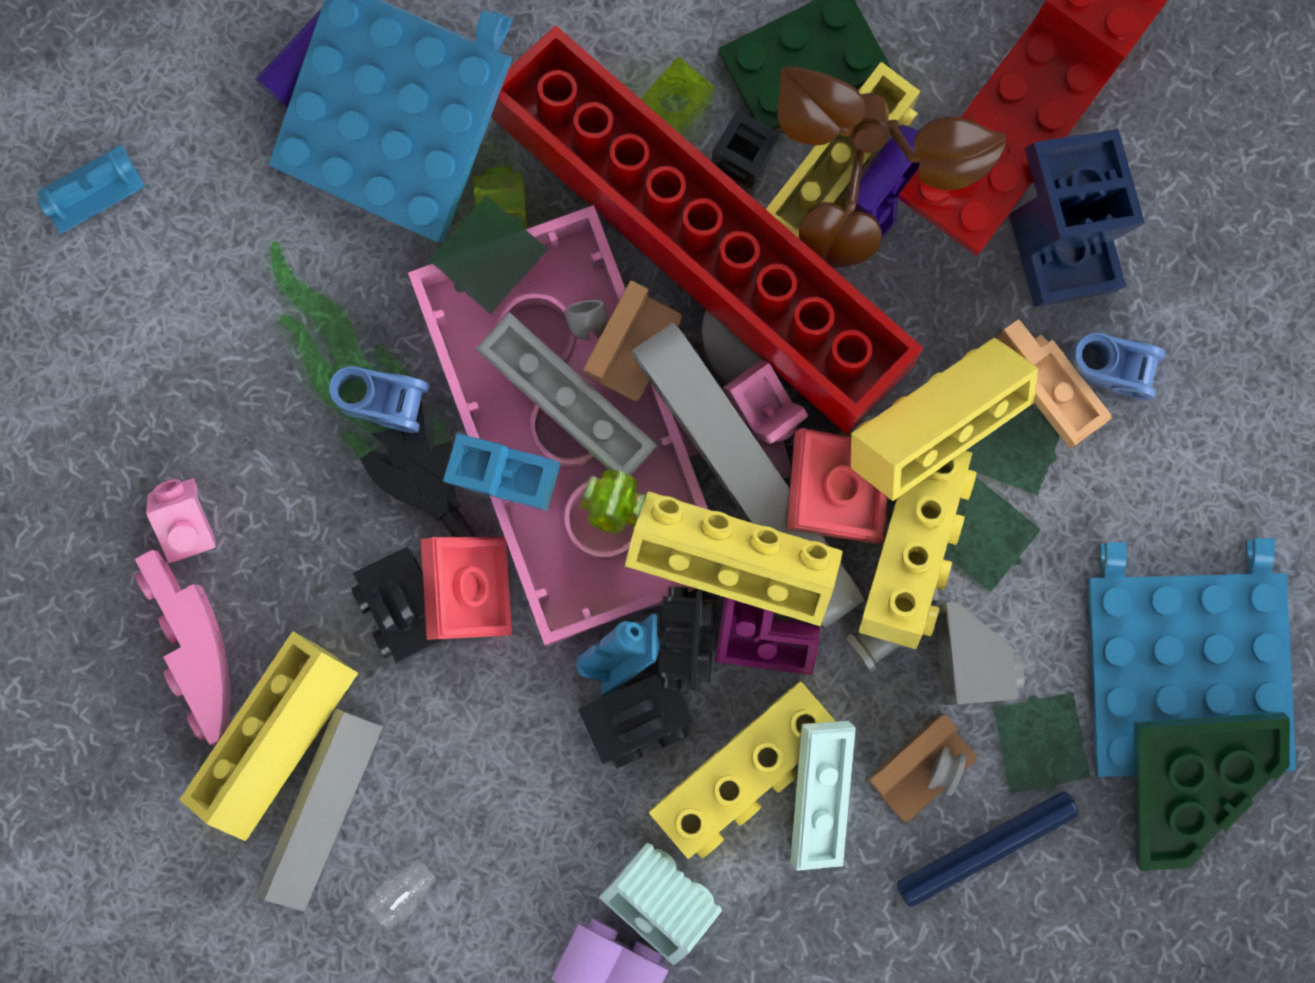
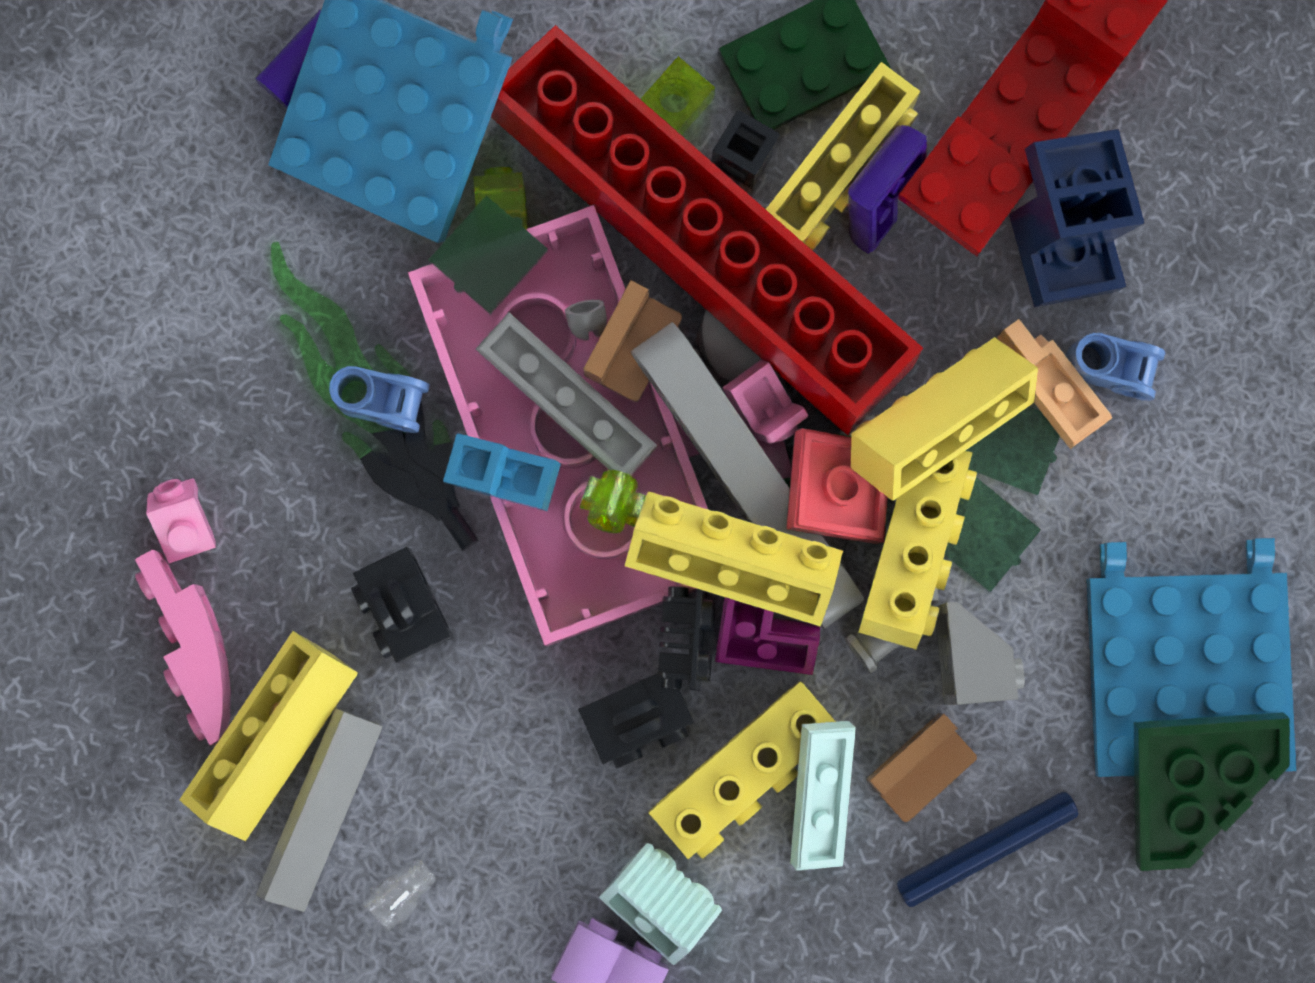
(90, 189): dark azure hinge -> none
(466, 587): coral tile -> none
(620, 654): dark azure hinge -> none
(818, 107): reddish brown plant -> none
(946, 771): light grey bush -> none
(1041, 742): clear green piece -> none

